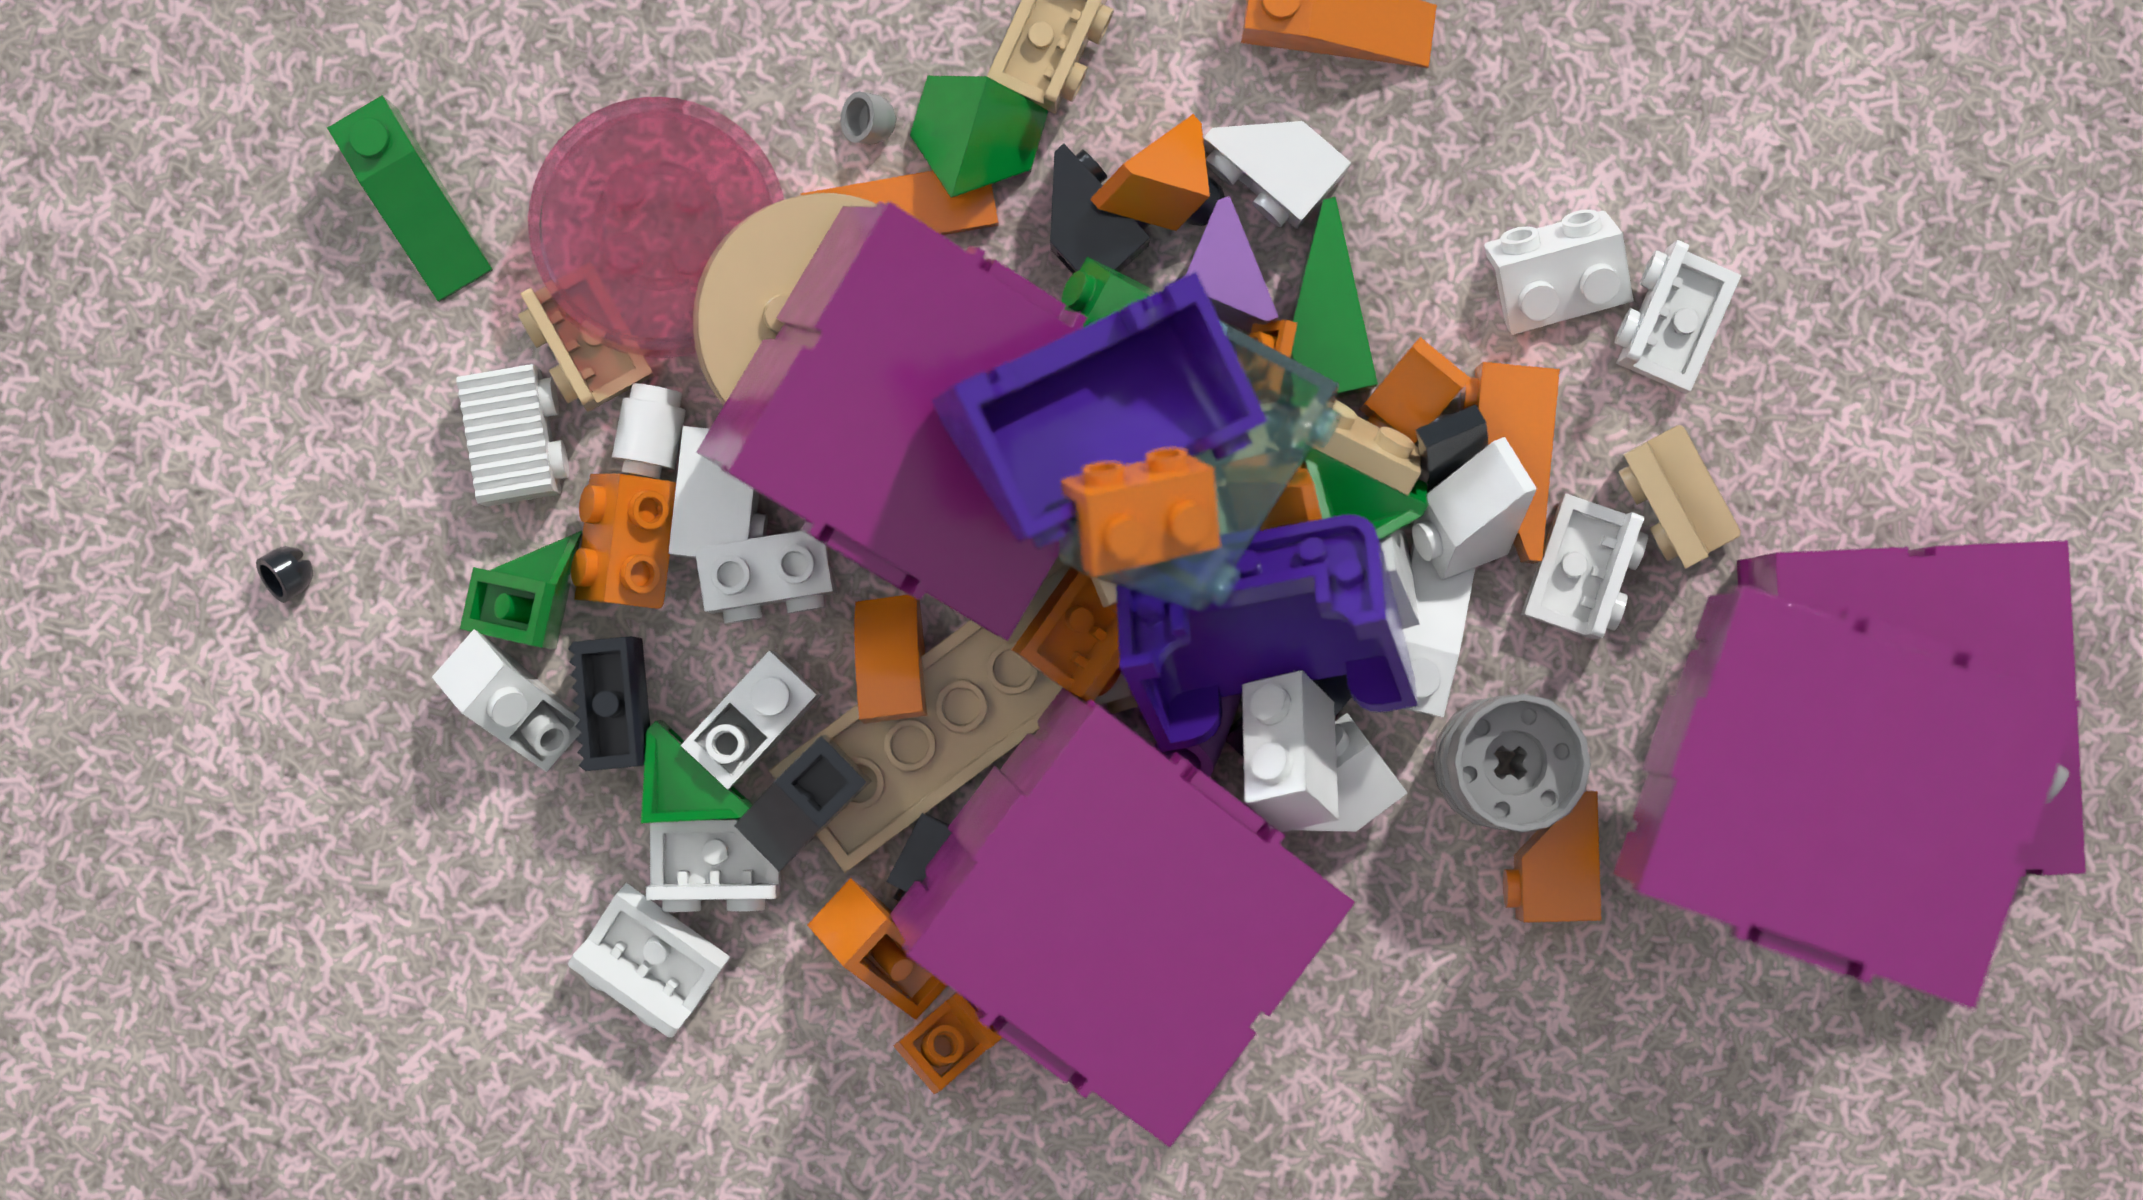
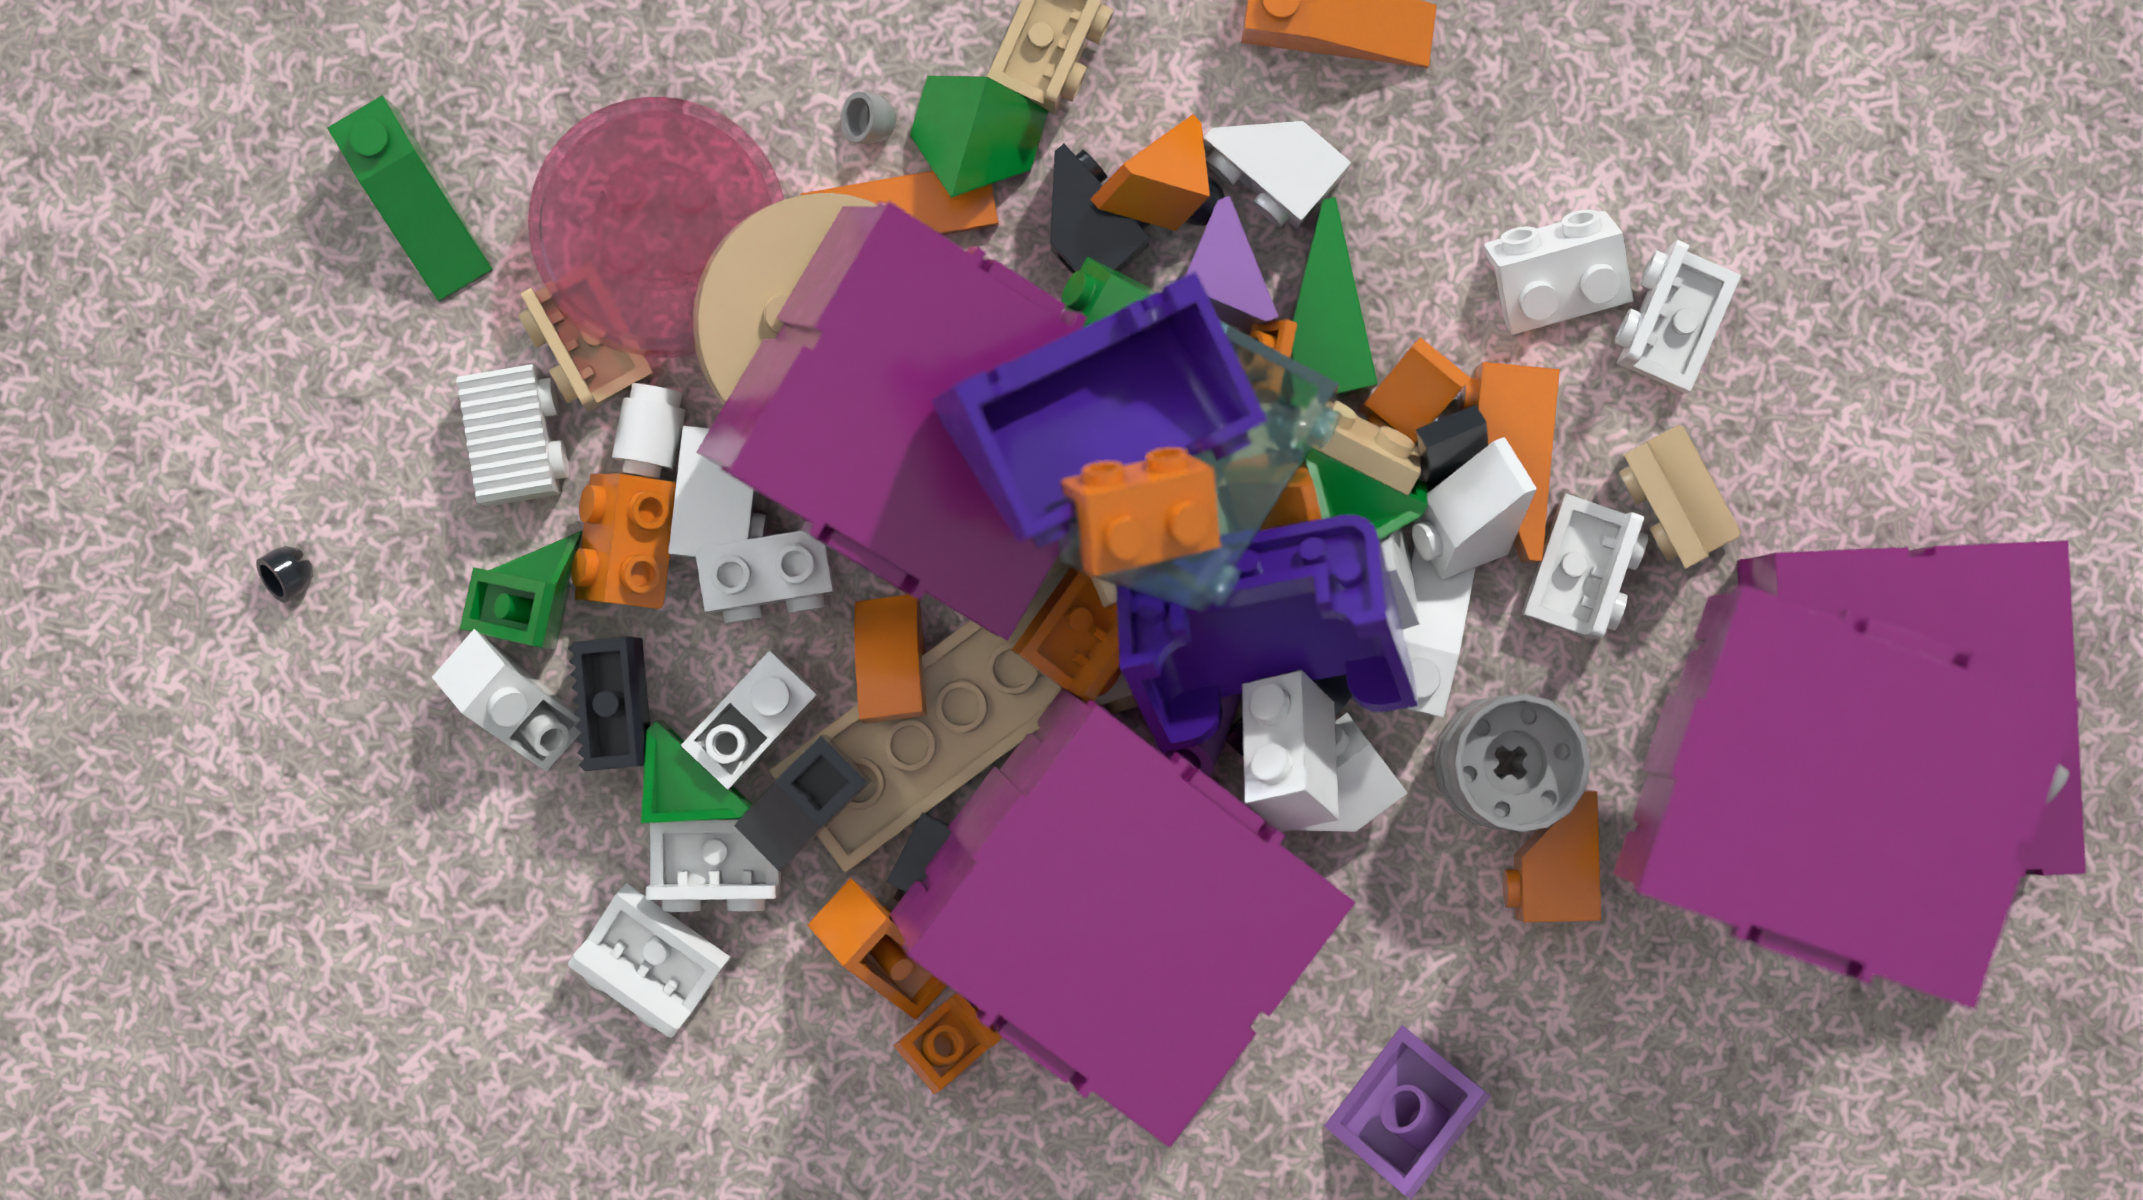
(1407, 1111): none -> medium lavender slope

